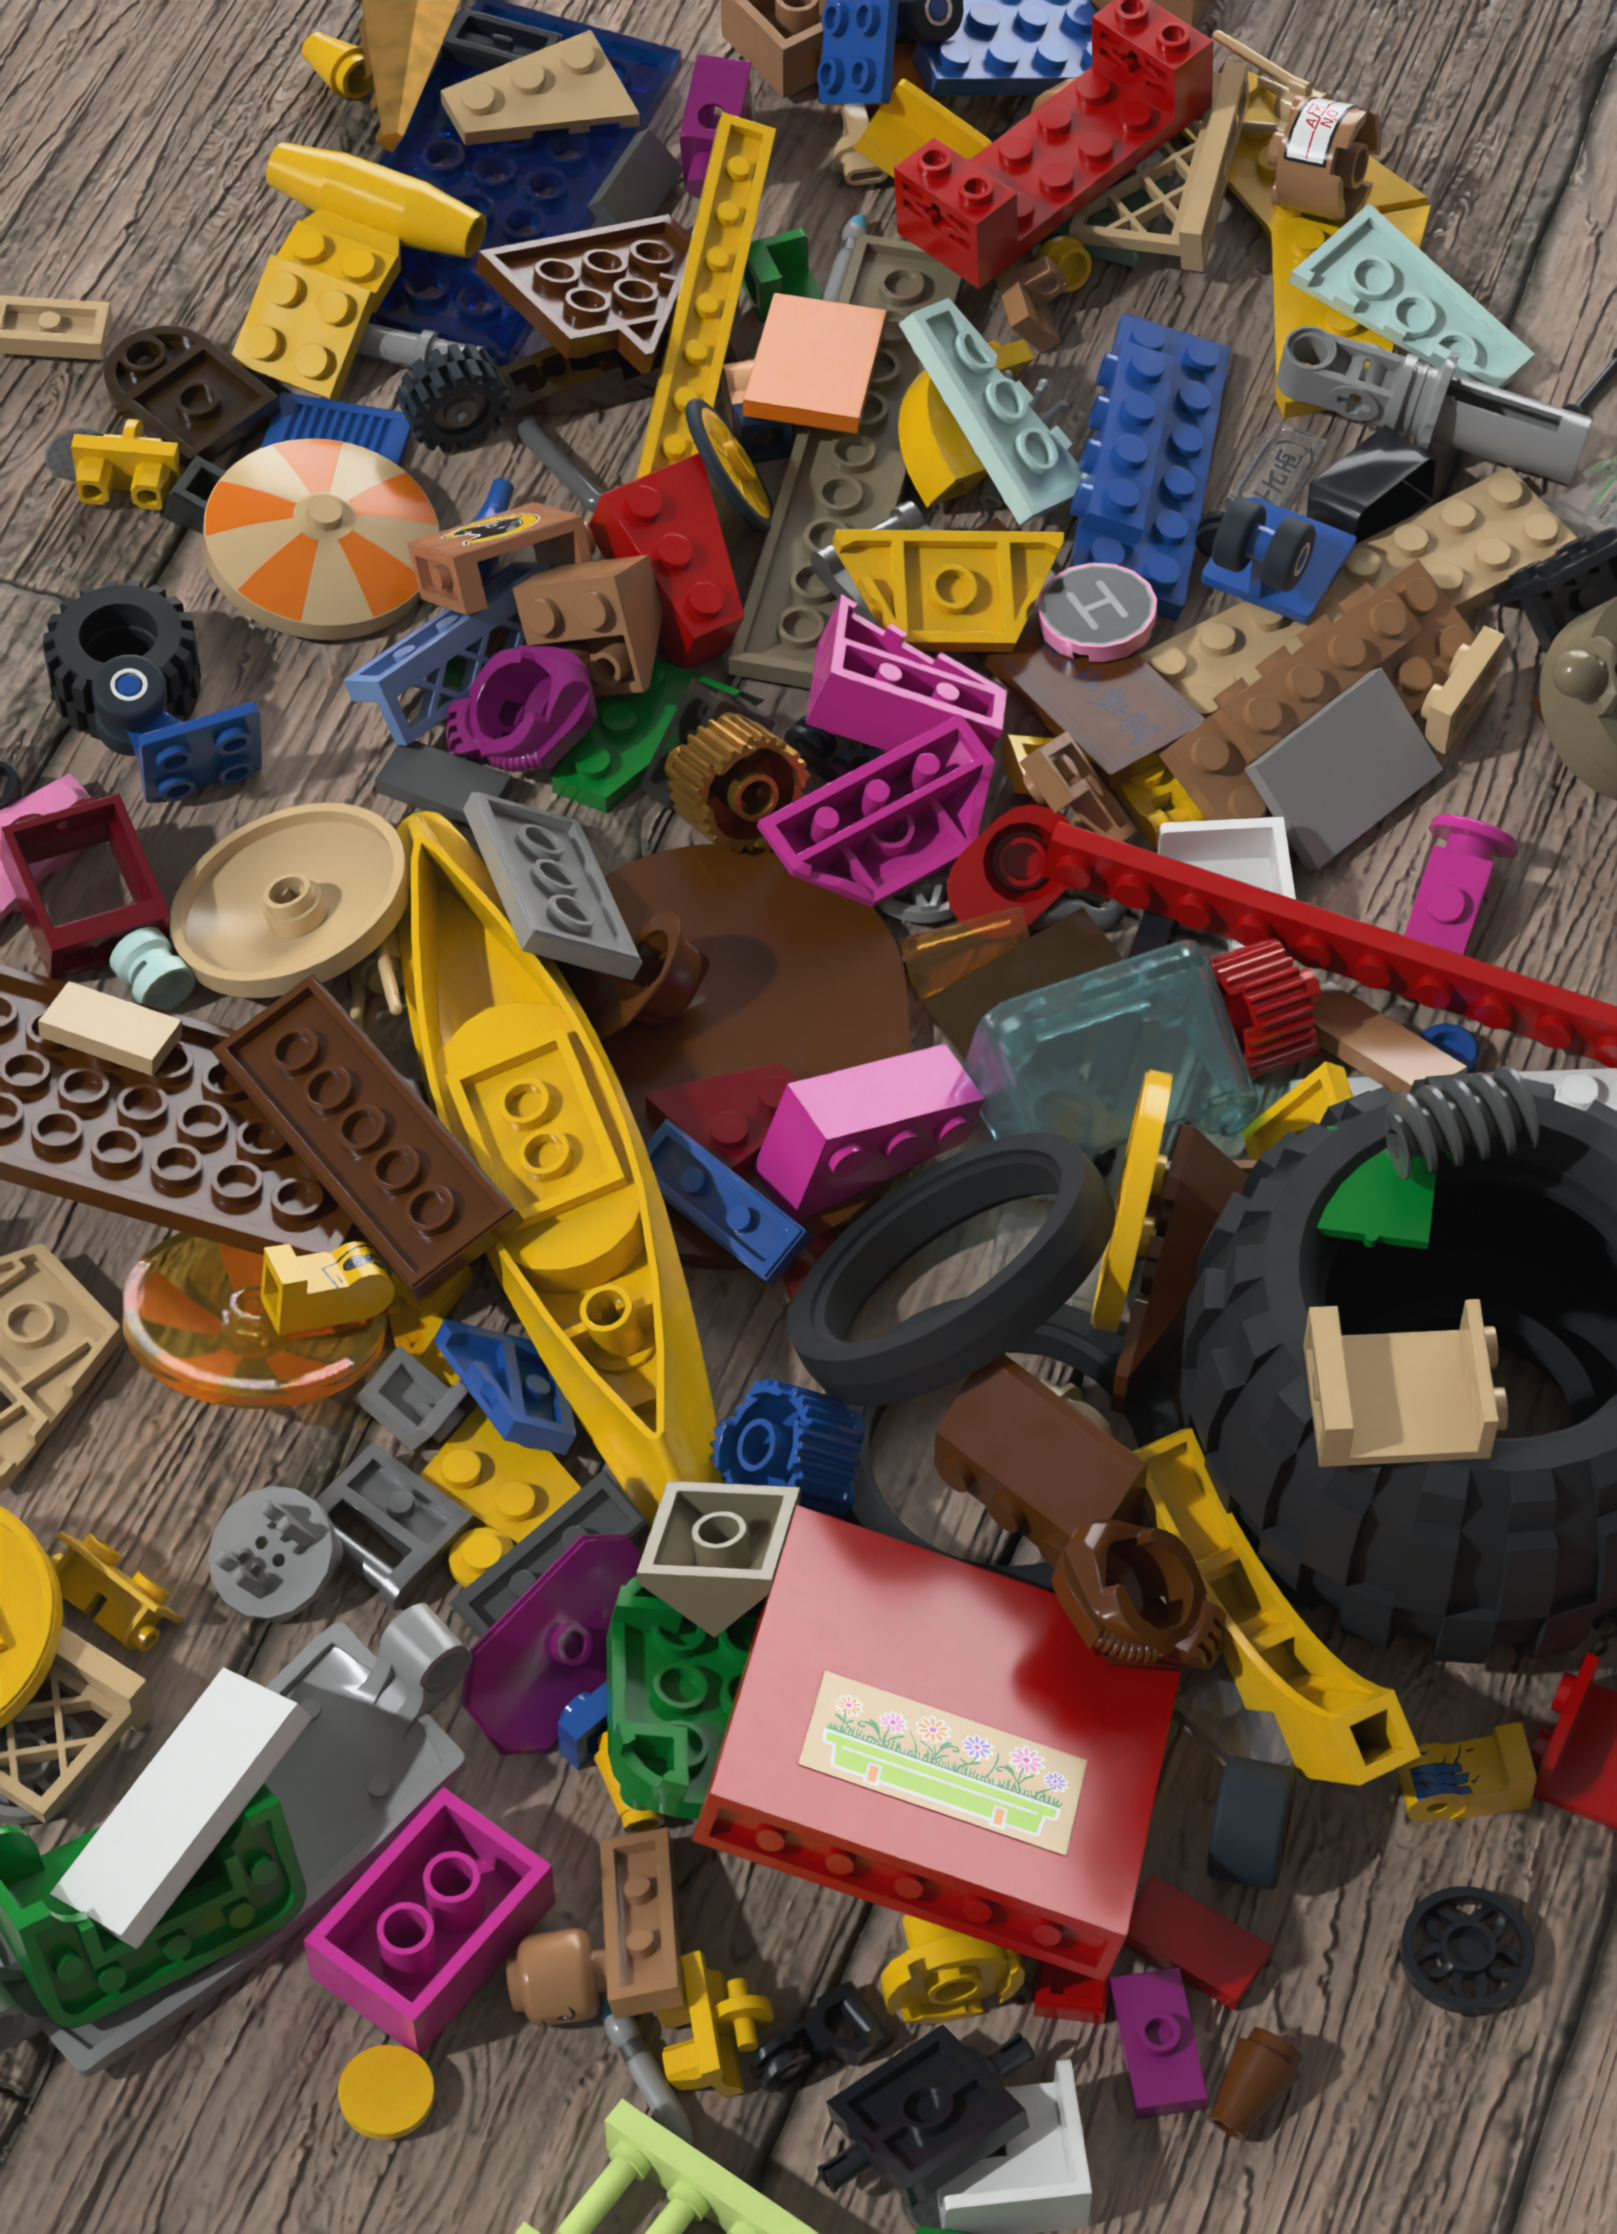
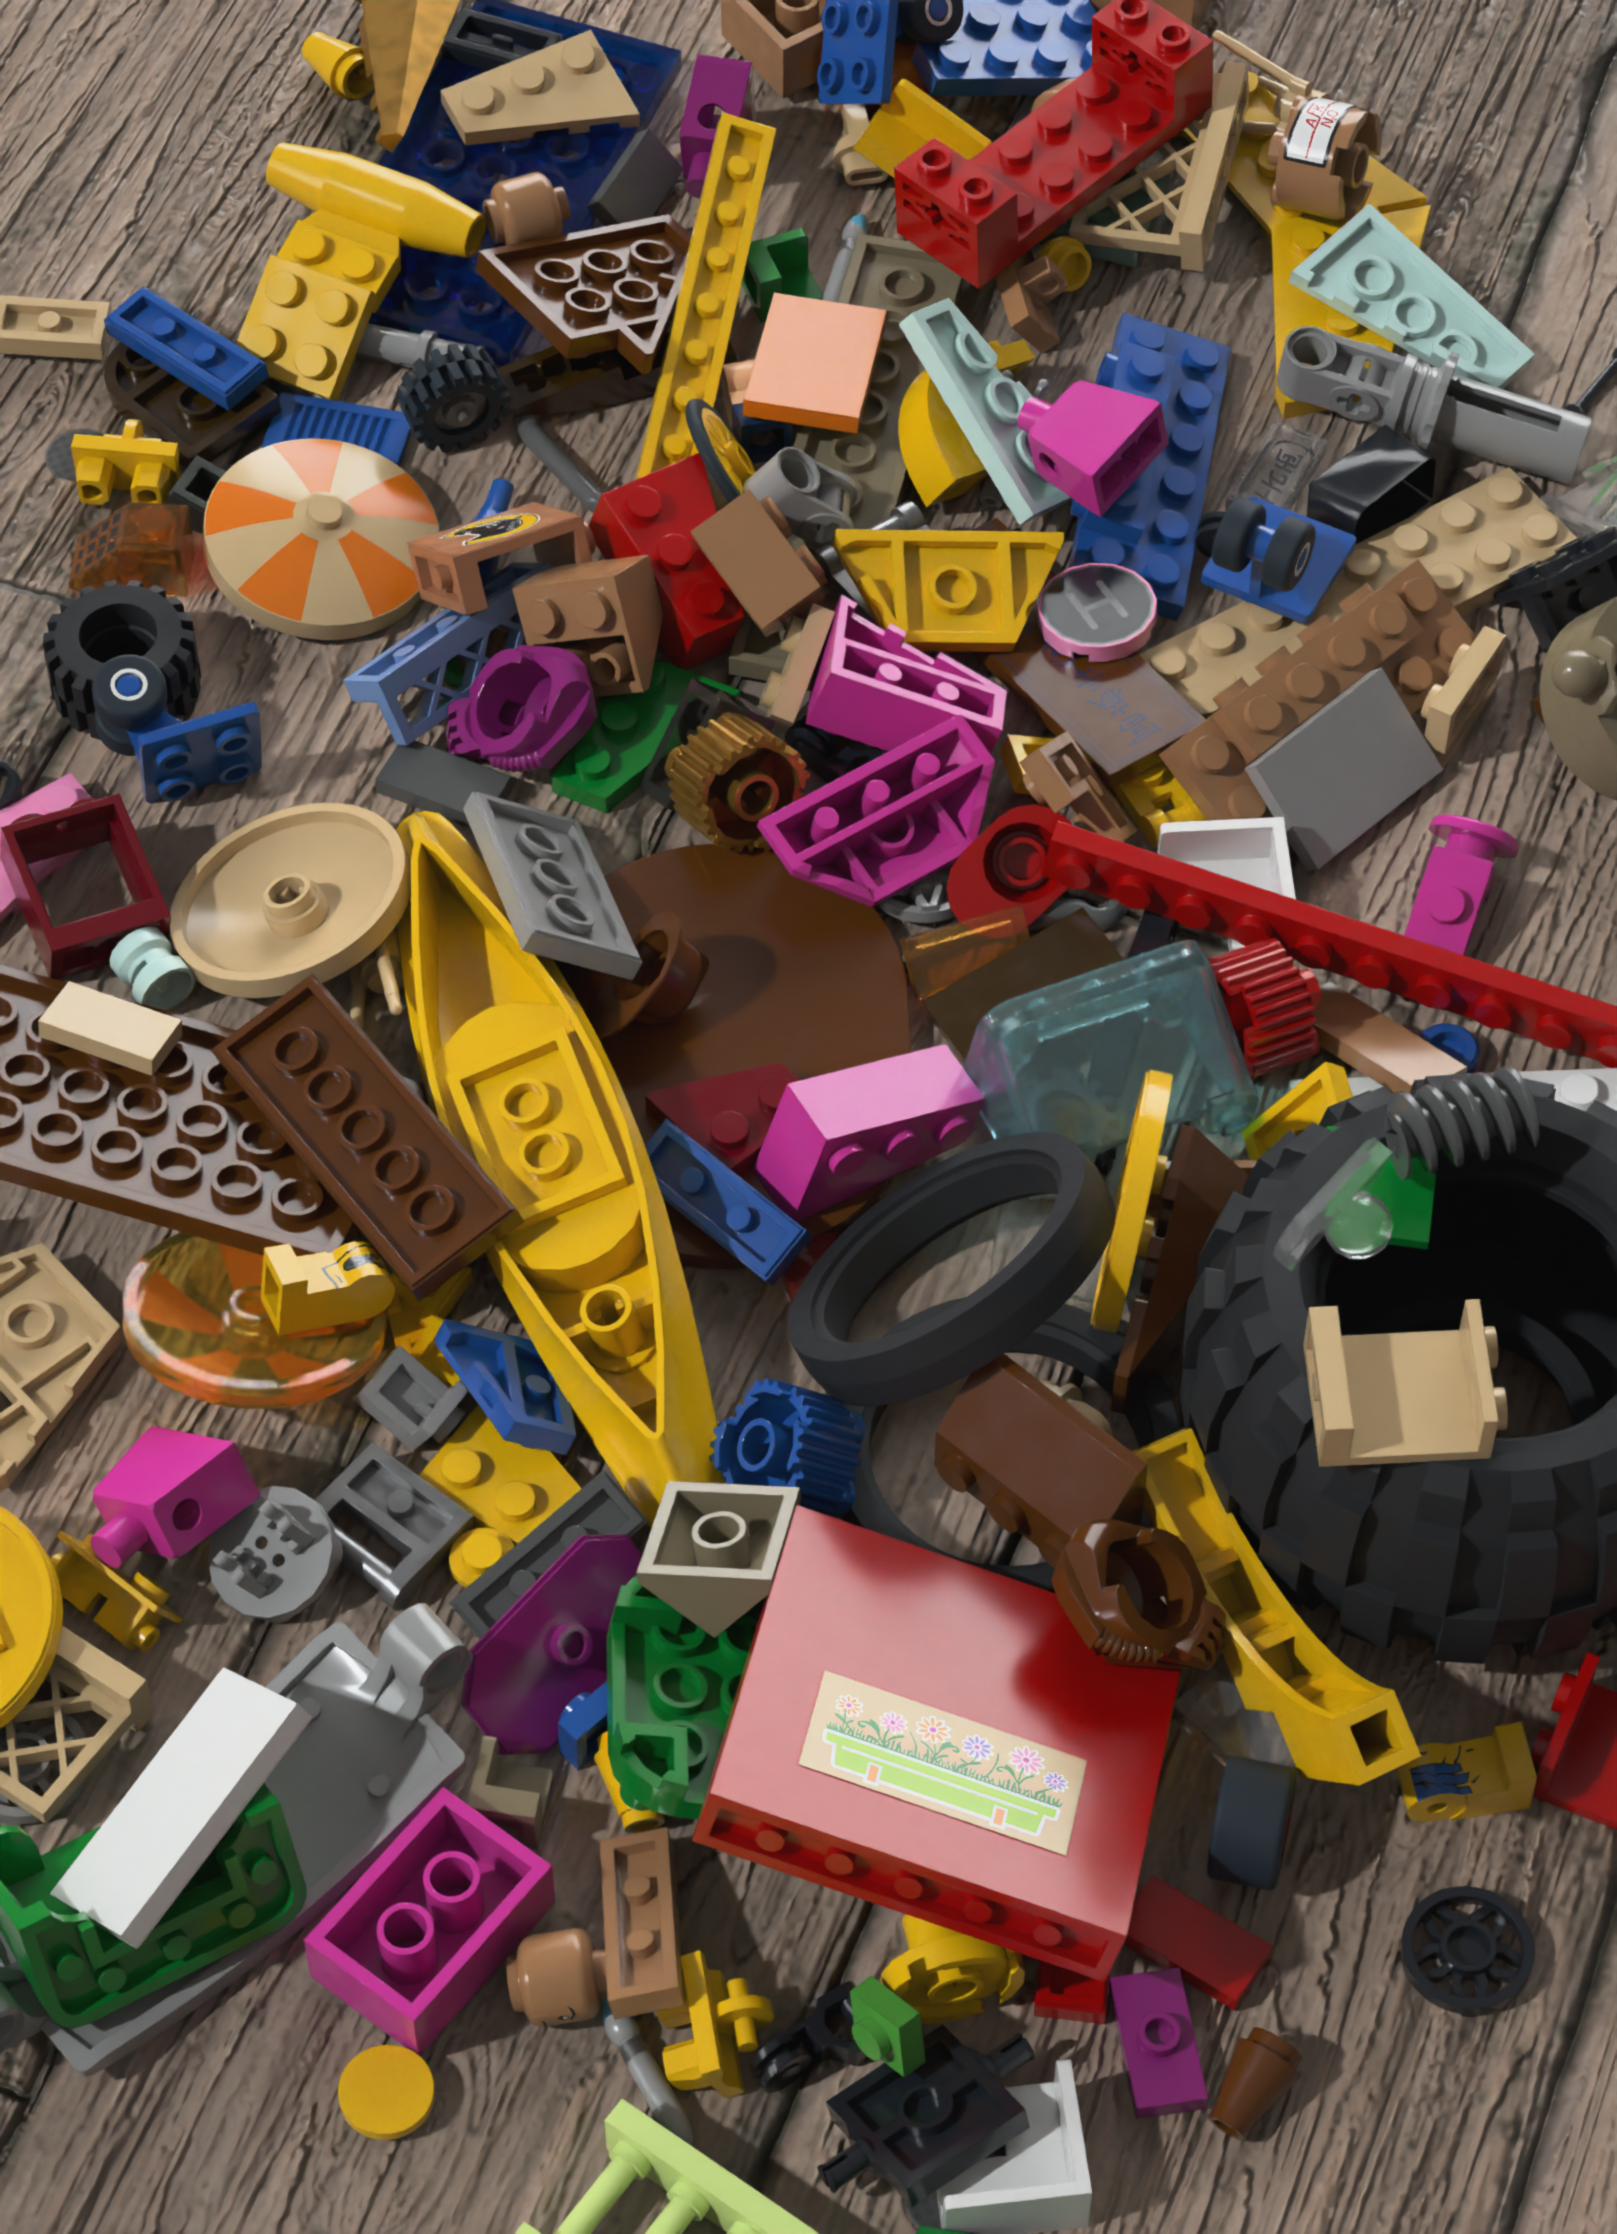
(137, 544): none -> clear orange slope
(169, 1495): none -> dark pink torso
(186, 348): none -> blue tile
(510, 1794): none -> dark tan panel
(525, 209): none -> medium nougat head
(758, 564): none -> medium nougat slope
(803, 643): none -> tan plate
(806, 494): none -> light grey piece
(887, 2027): none -> bright green plate
(1093, 441): none -> dark pink torso
(1349, 1217): none -> clear tile

